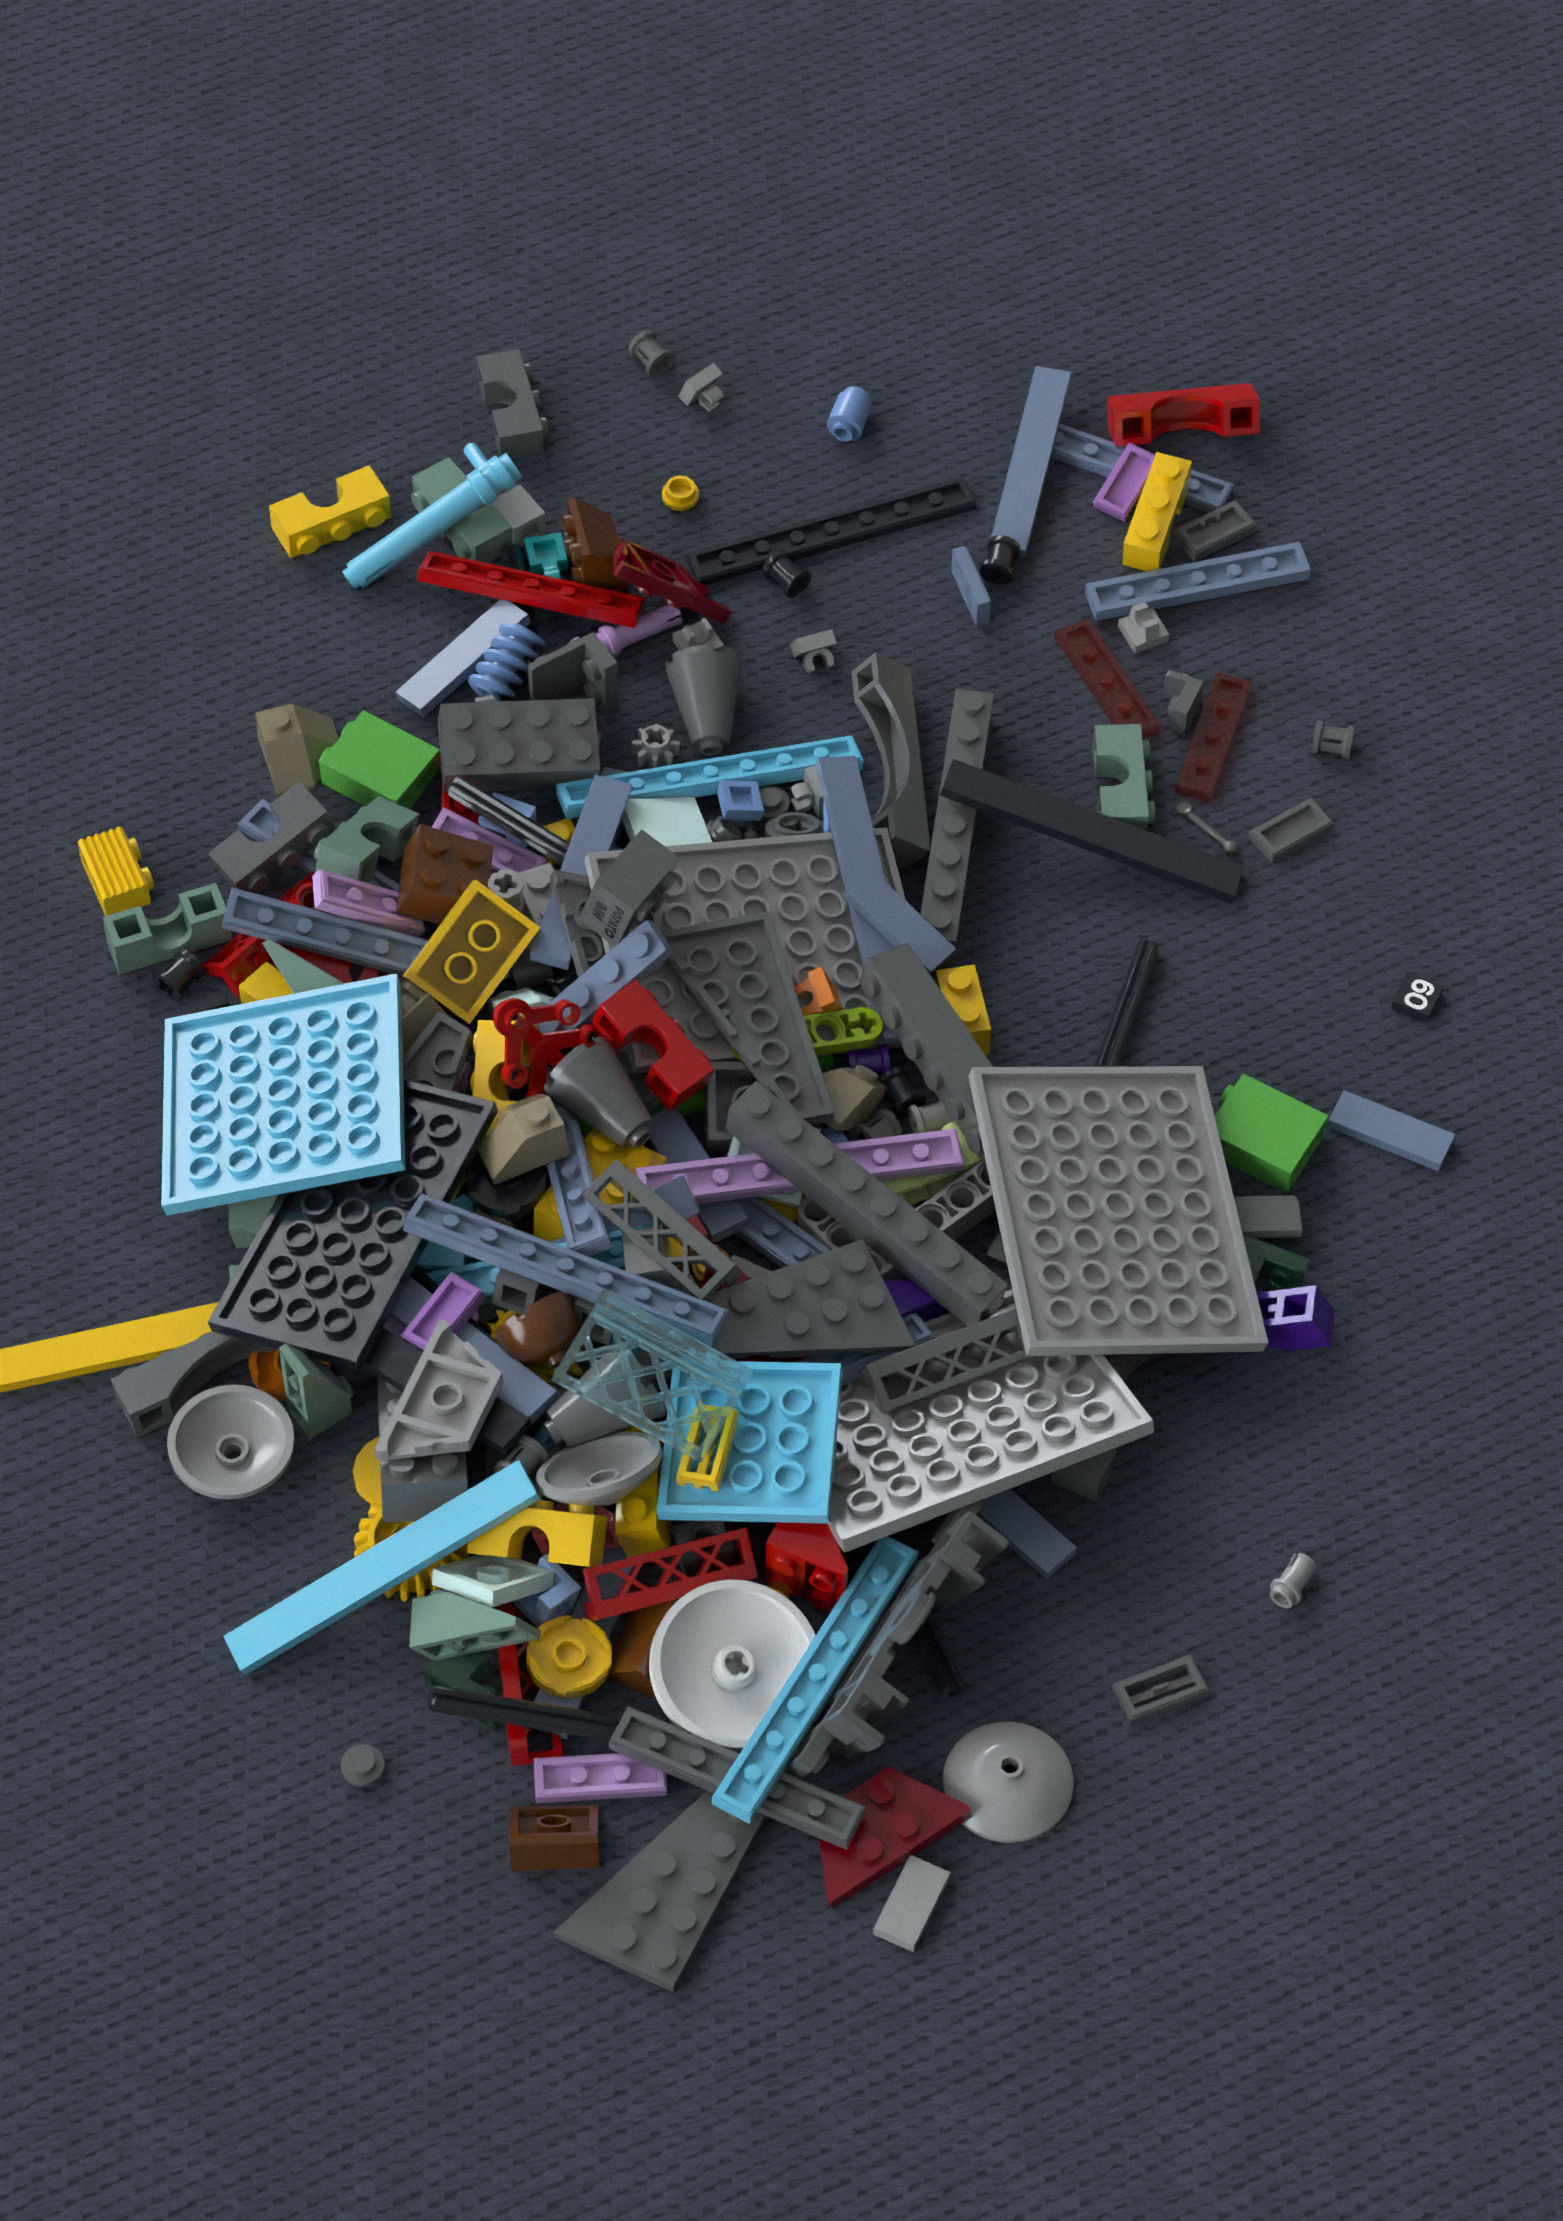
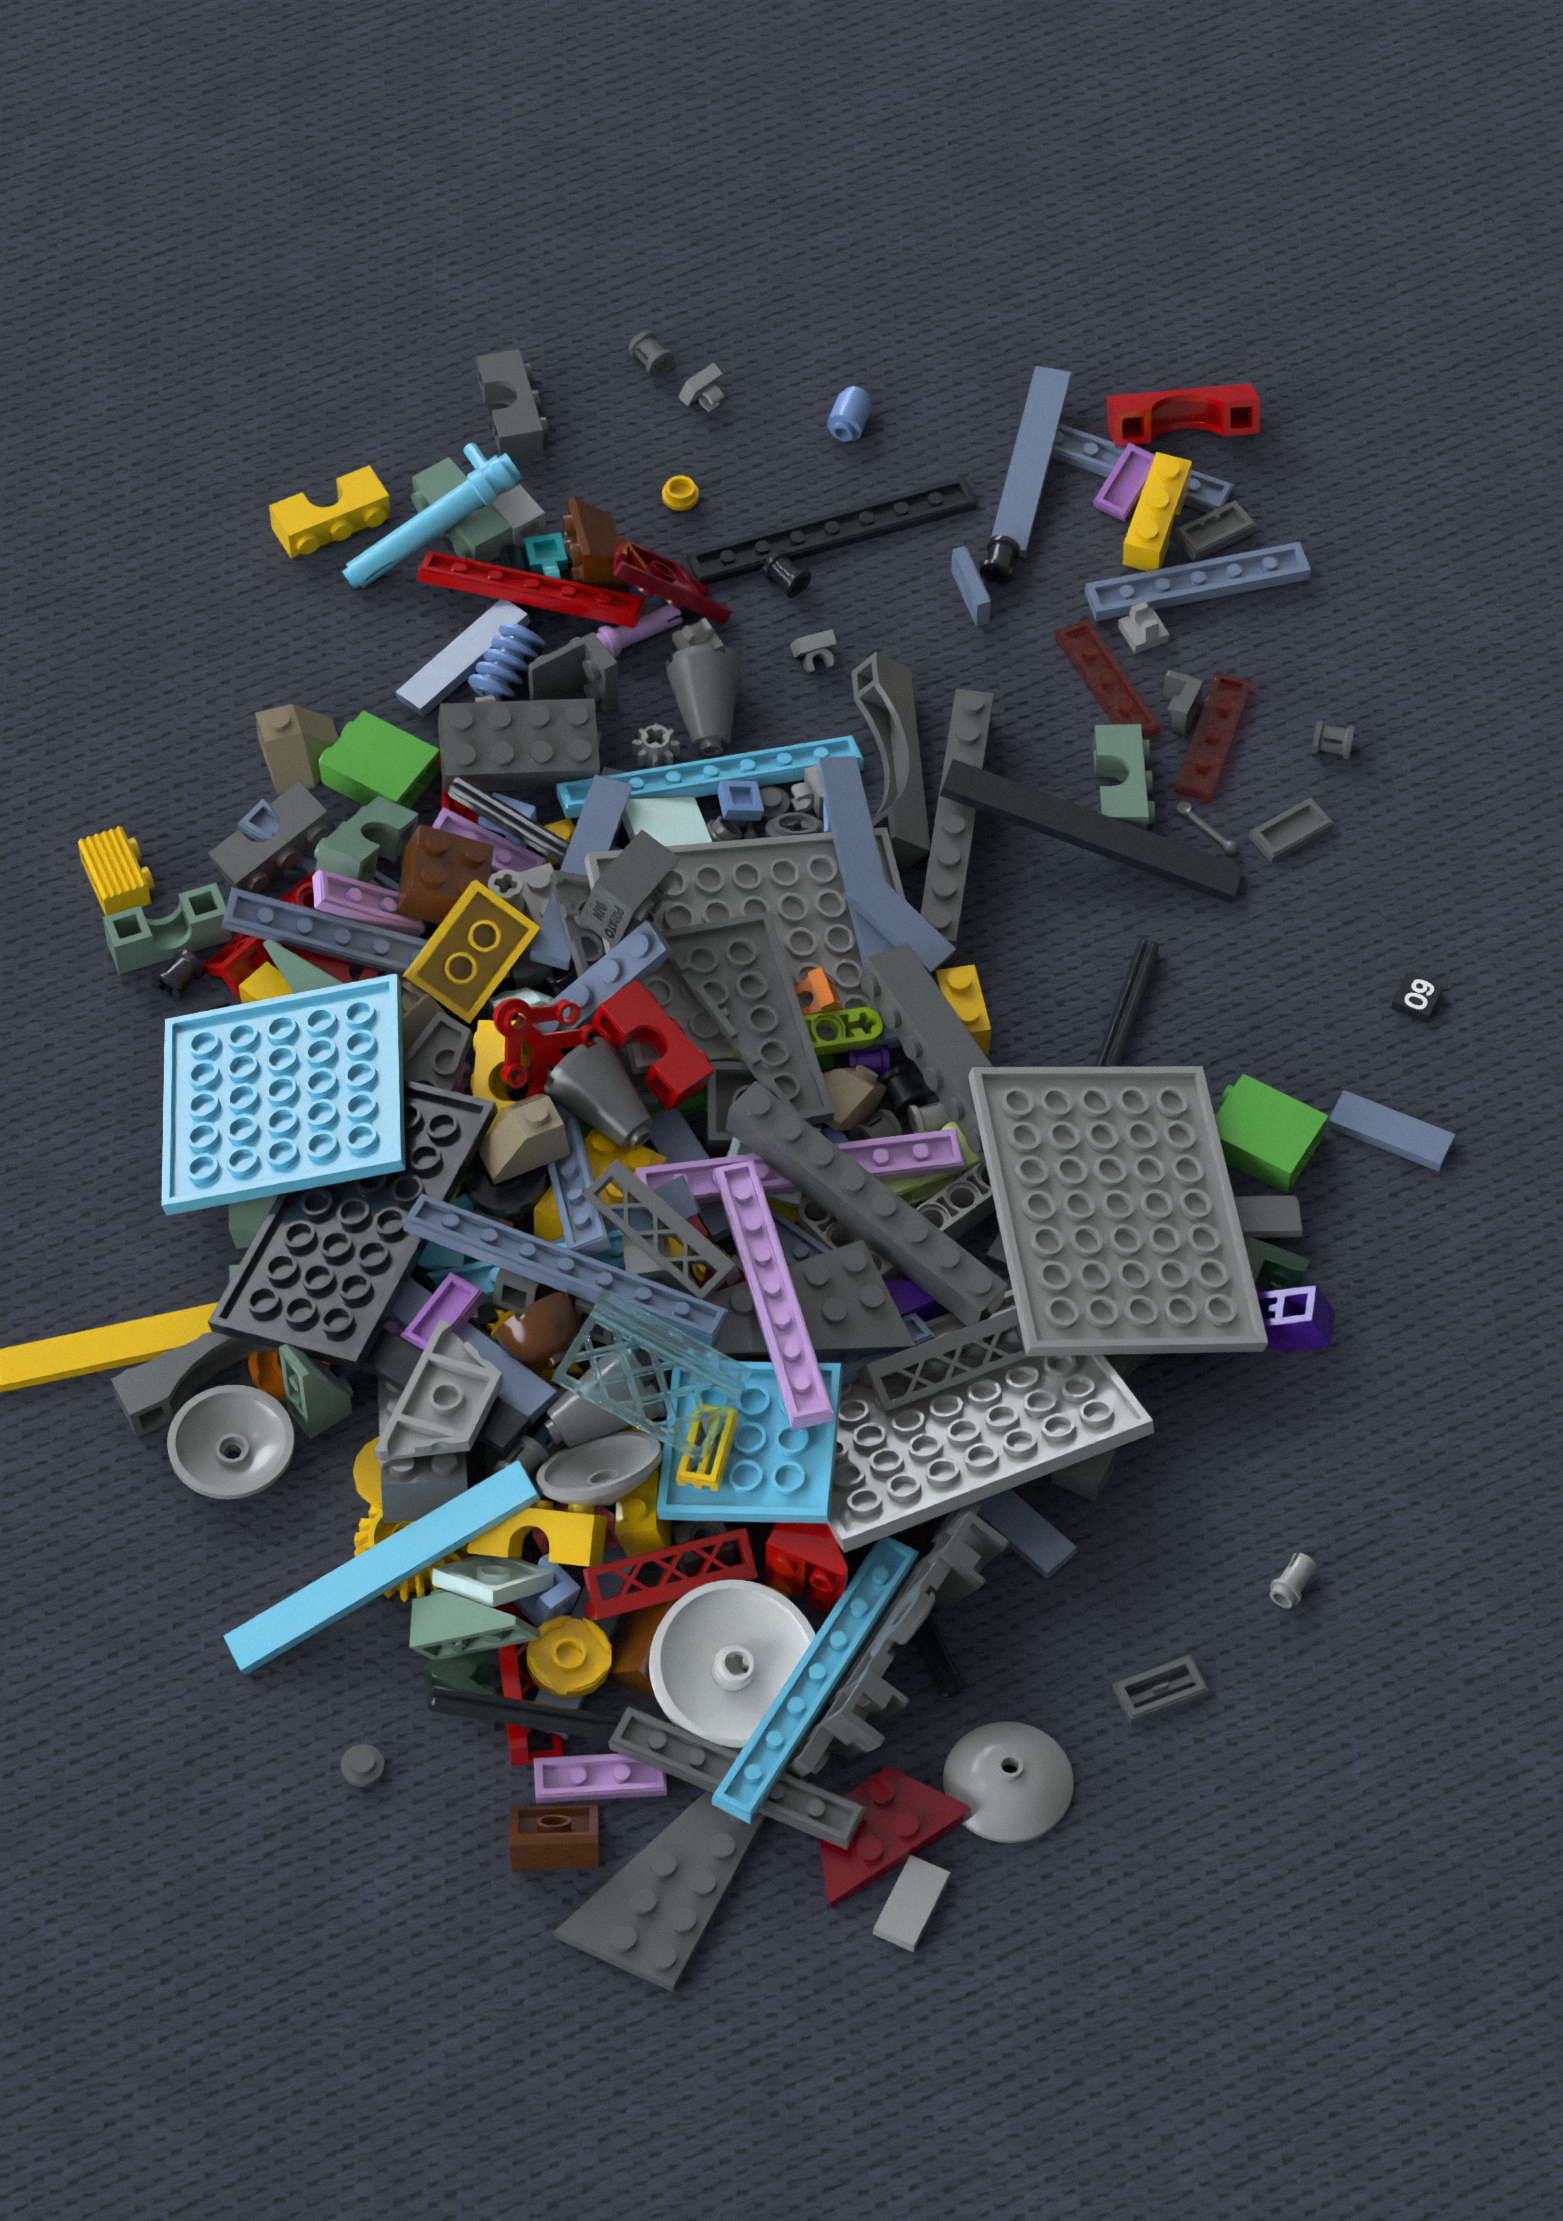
(773, 1295): none -> lavender tile

